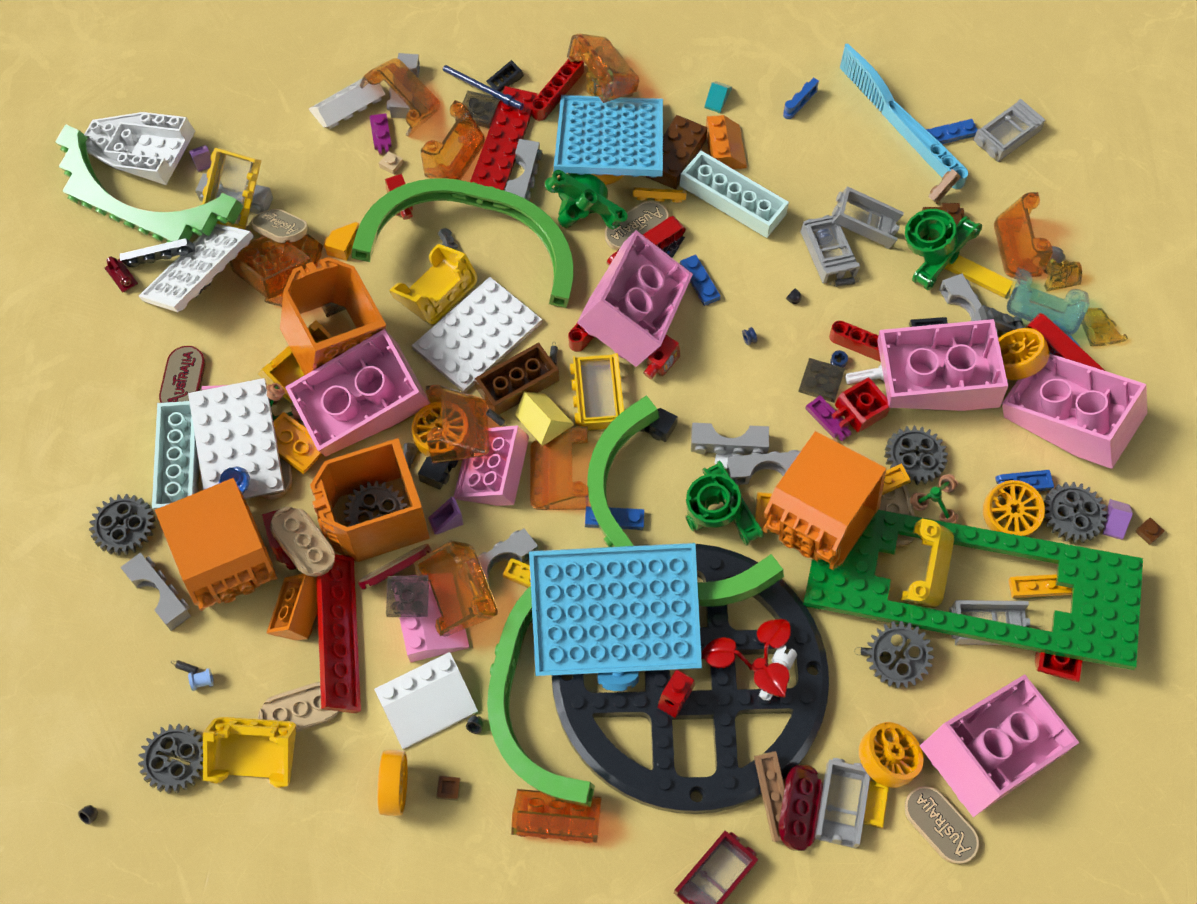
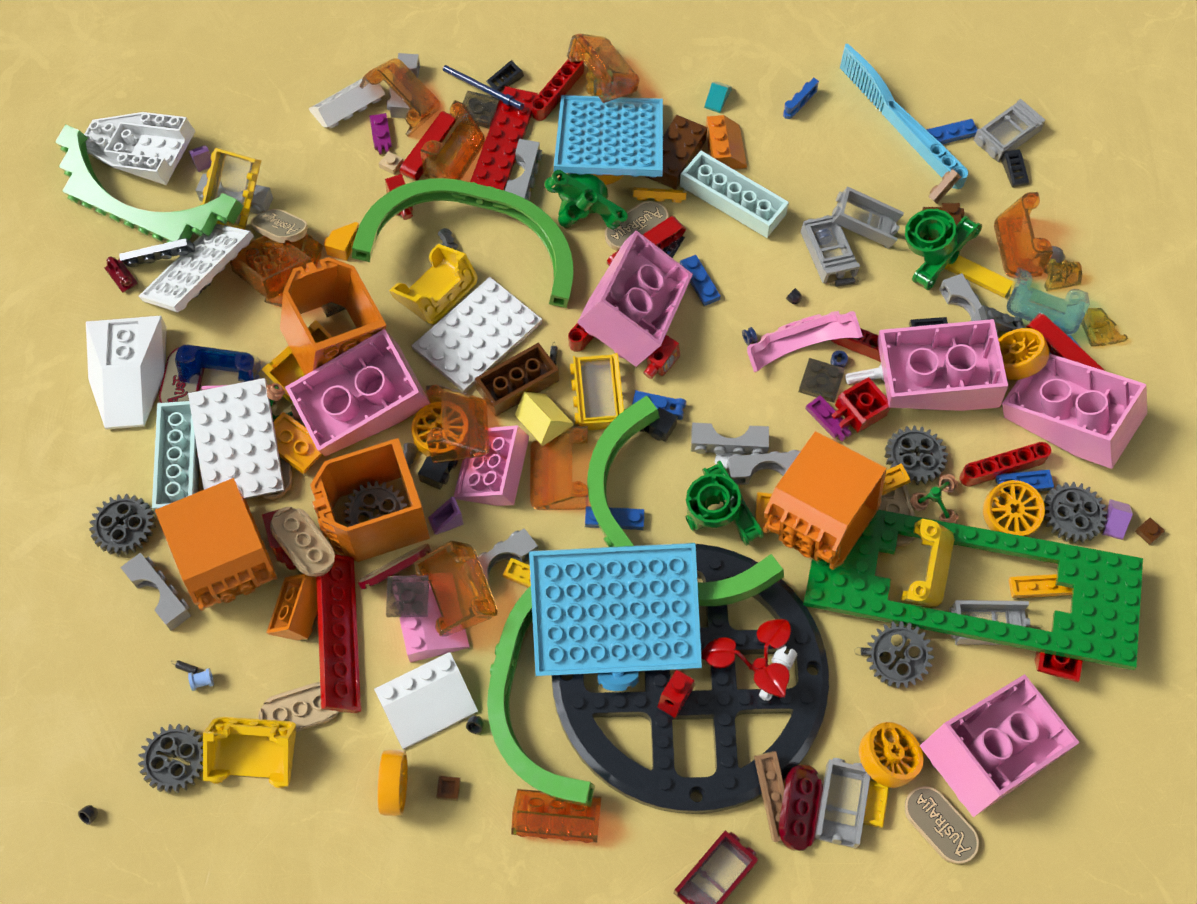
(126, 367): none -> white wedge
(192, 359): none -> clear blue windscreen
(239, 474): blue hair -> none
(438, 130): none -> red beam
(495, 417): dark grey piece -> none
(663, 402): none -> blue plate
(801, 334): none -> bright pink windscreen
(1012, 458): none -> red beam
(1015, 157): none -> black slope

